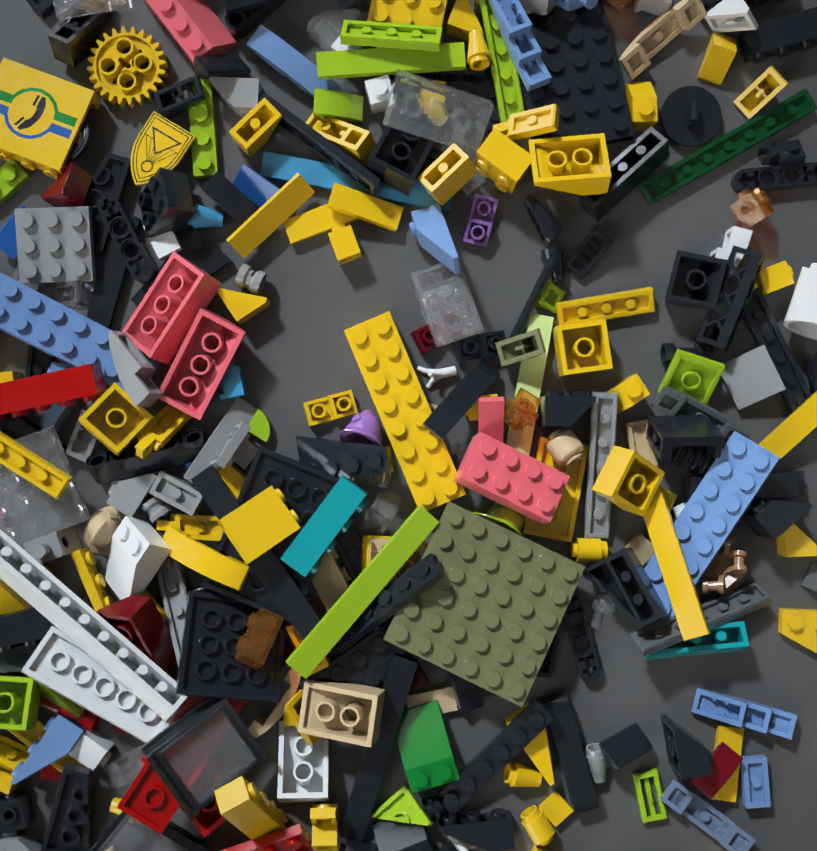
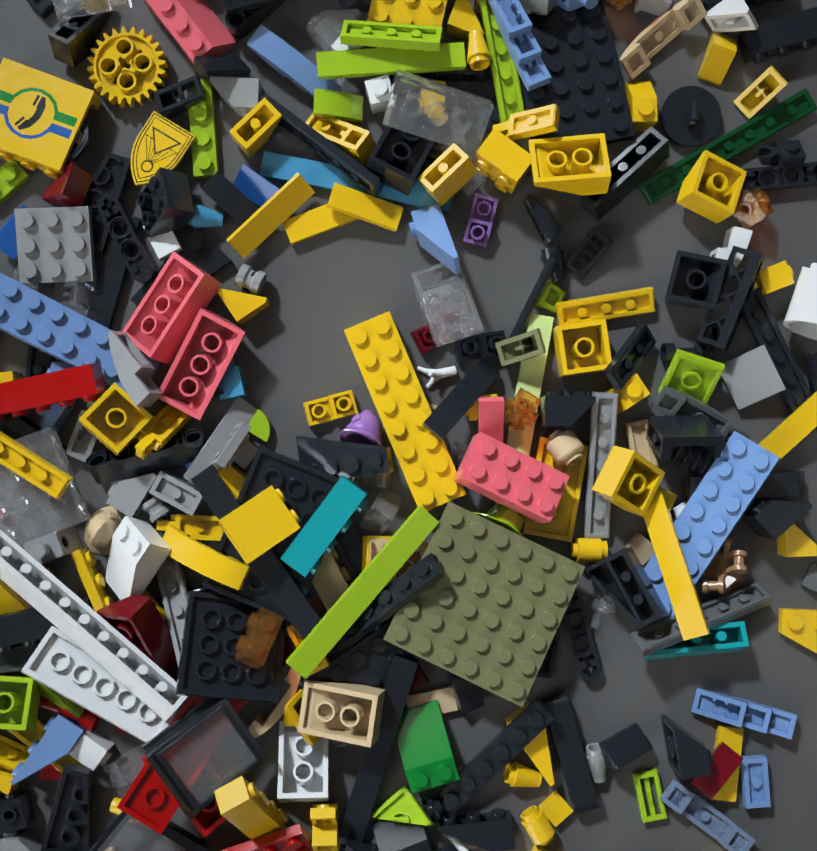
(344, 244): yellow brick -> none
(630, 356): none -> black tile
(712, 187): none -> yellow slope

